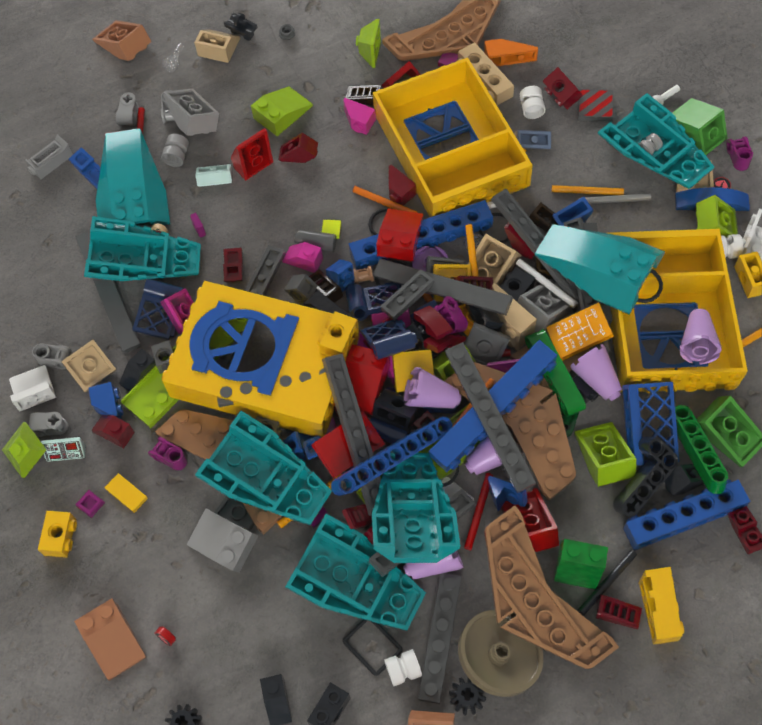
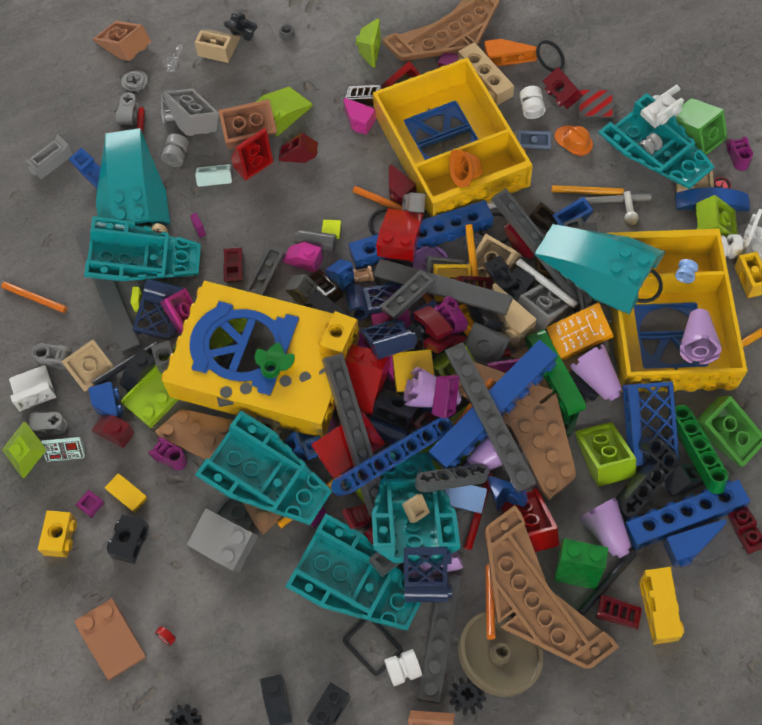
(32, 296): none -> orange bar
(117, 369): none -> black bar
(128, 550): none -> black brick
(136, 297): none -> neon yellow tile
(139, 76): none -> light grey gear
(245, 121): none -> nougat slope
(274, 359): none -> green plate
(414, 202): none -> light grey piece
(415, 508): none -> tan plate
(425, 587): none -> dark blue piece
(430, 481): none -> dark grey beam
(445, 396): none -> magenta slope
(464, 167): none -> orange piece
(467, 497): none -> light blue slope
(490, 609): none -> orange bar
(500, 273): none -> black hips
(556, 47): none -> black piece
(574, 139): none -> orange piece
(608, 527): none -> lavender cone
(630, 217): none -> white bar
(662, 110): none -> white bracket
(686, 271): none -> light blue wheel
(687, 545): none -> blue slope

